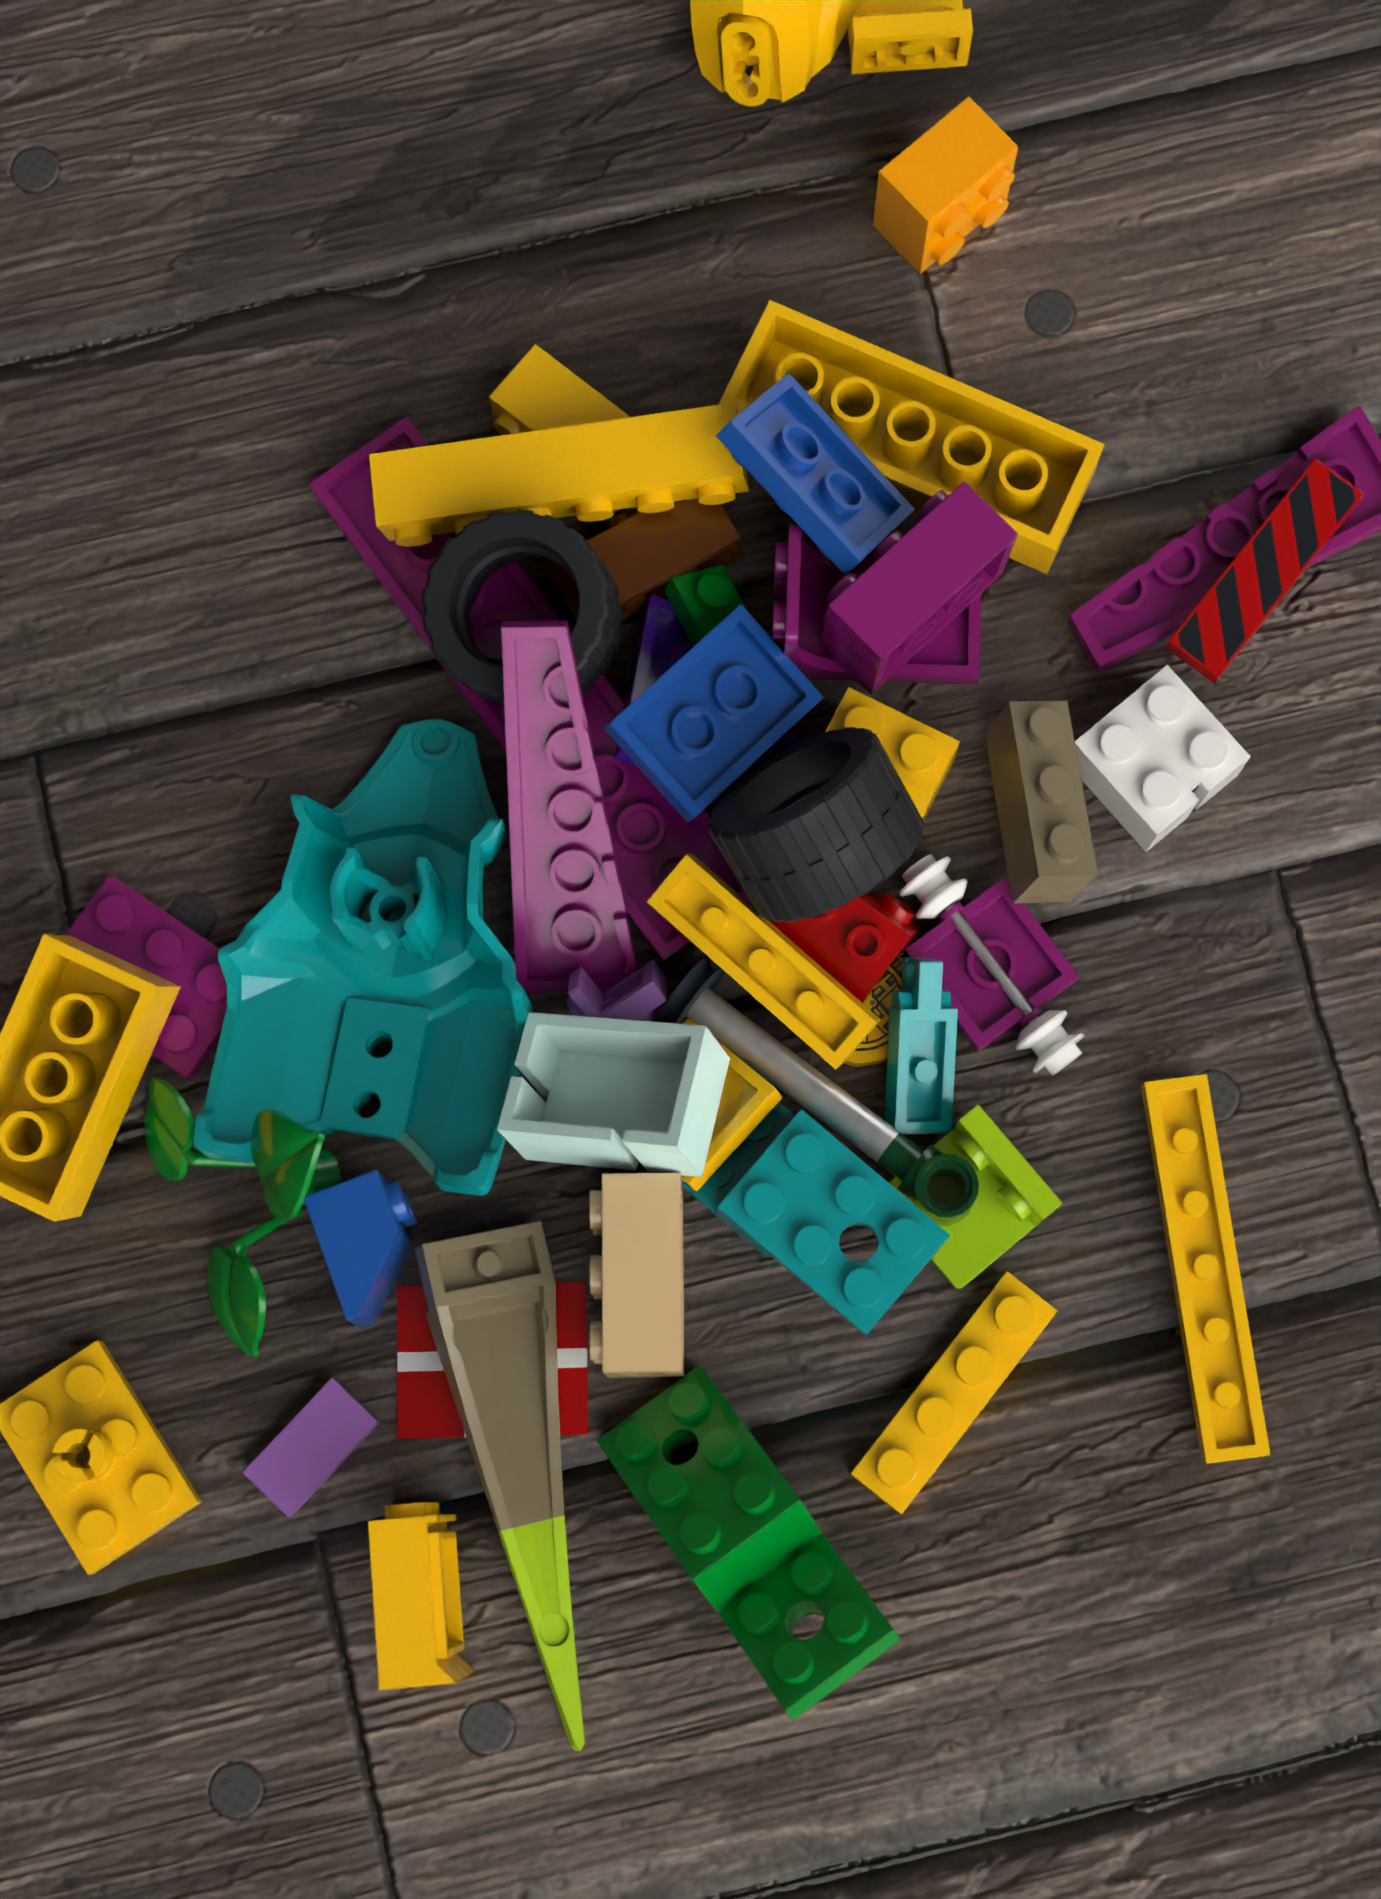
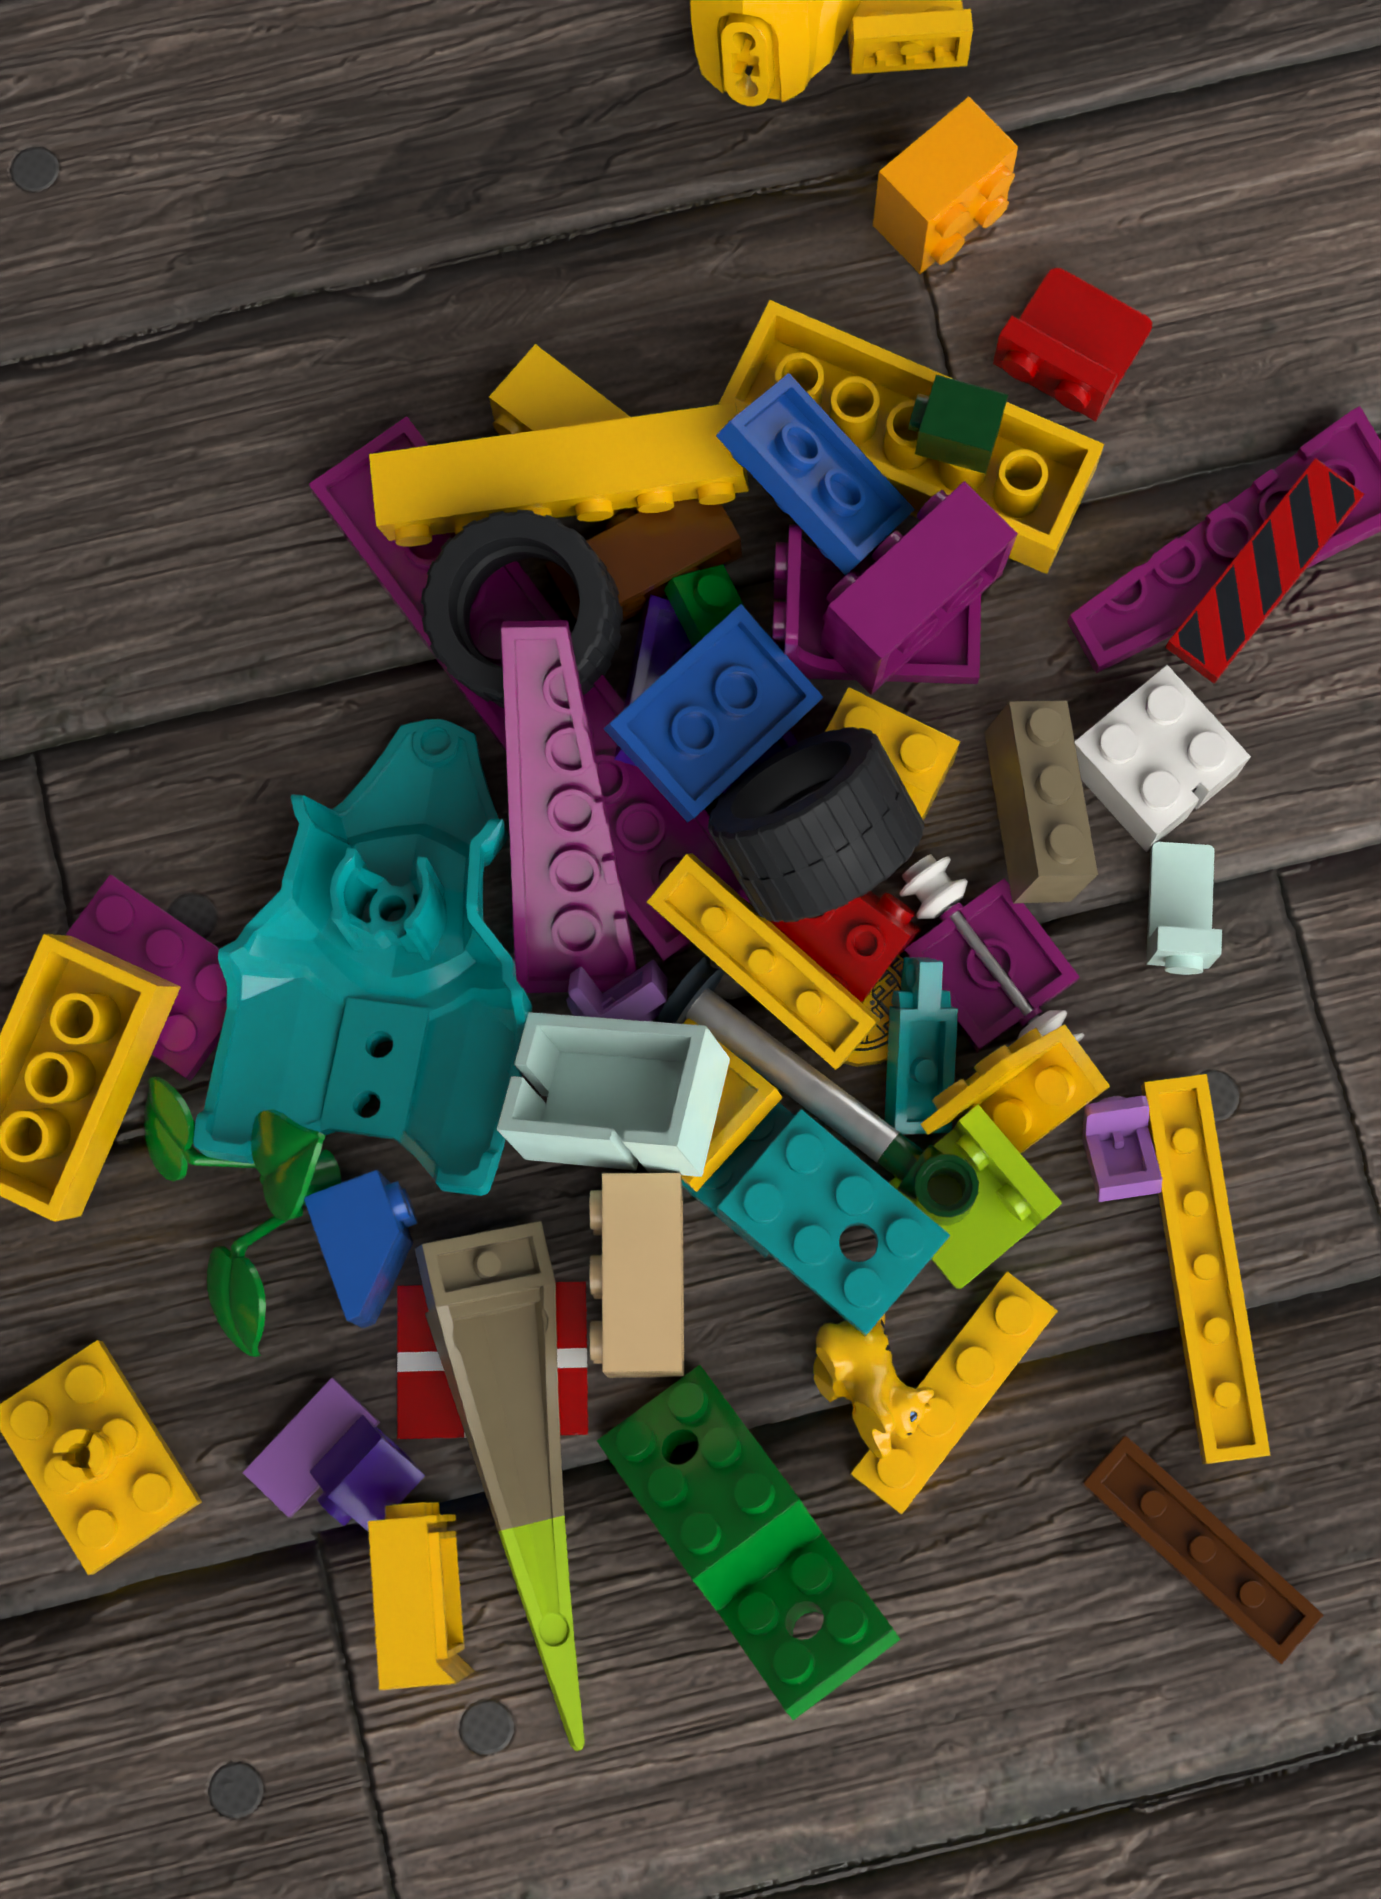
(364, 1475): none -> dark purple brick
(864, 1373): none -> yellow animal
(958, 423): none -> dark green brick
(1025, 1087): none -> yellow bracket
(1072, 342): none -> red bracket
(1120, 1148): none -> medium lavender bracket
(1182, 908): none -> light aqua bracket
(1202, 1549): none -> reddish brown plate

